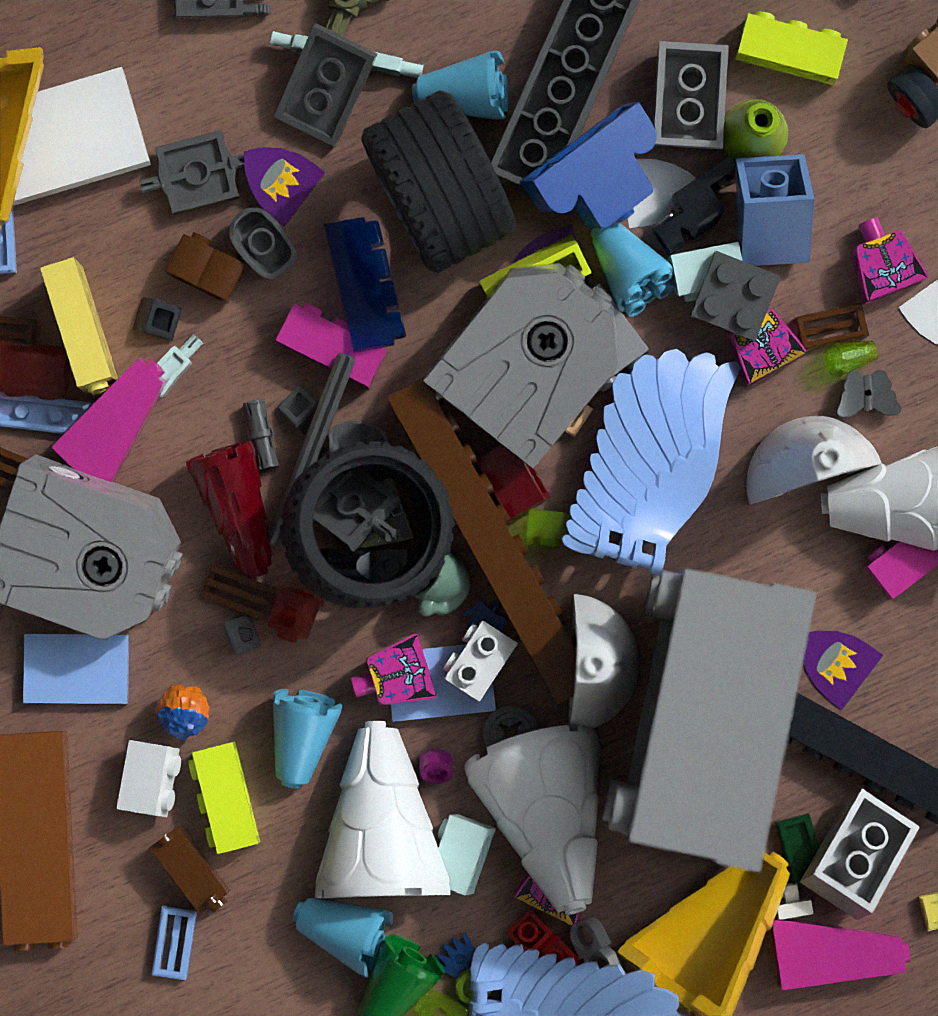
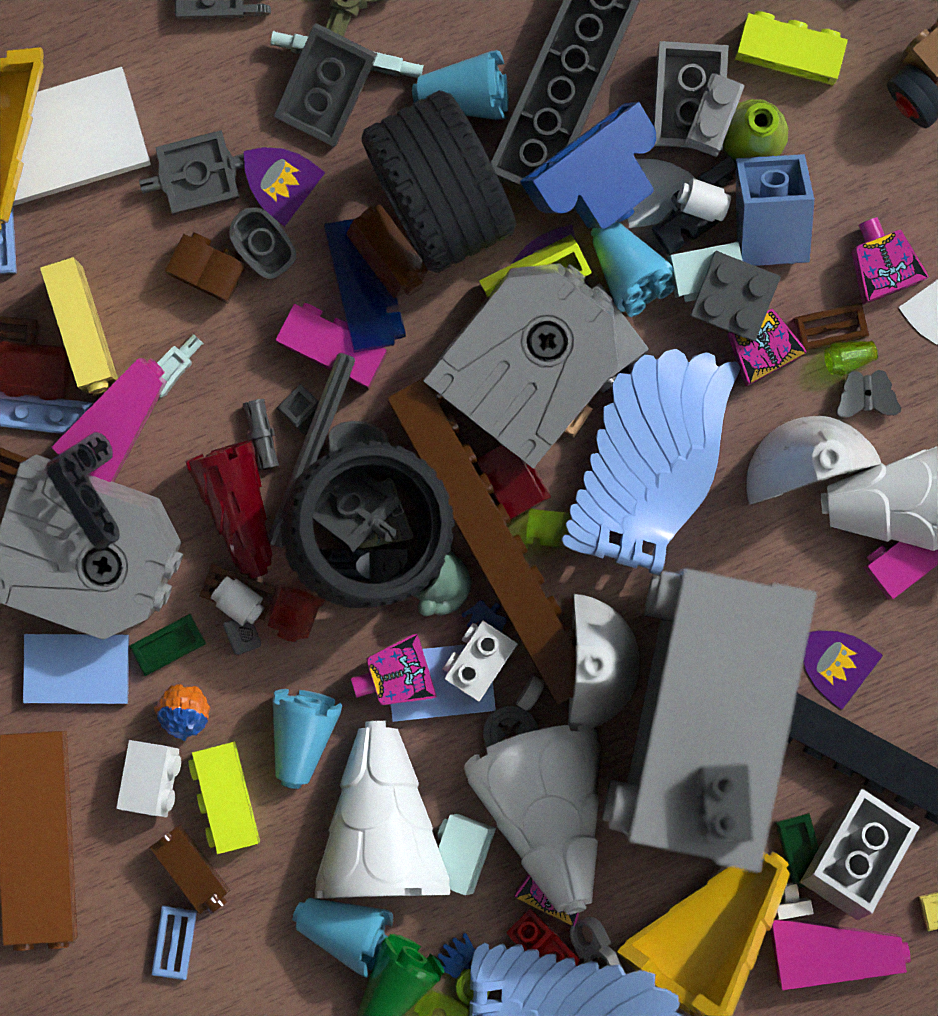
(69, 476): none -> black beam
(157, 318): black slope -> none
(167, 644): none -> dark green tile
(238, 601): none -> white brick
(387, 252): none -> reddish brown brick
(436, 766): magenta tile -> none
(530, 693): none -> white tile
(703, 200): none -> white brick
(714, 114): none -> light grey brick
(725, 803): none -> dark grey brick

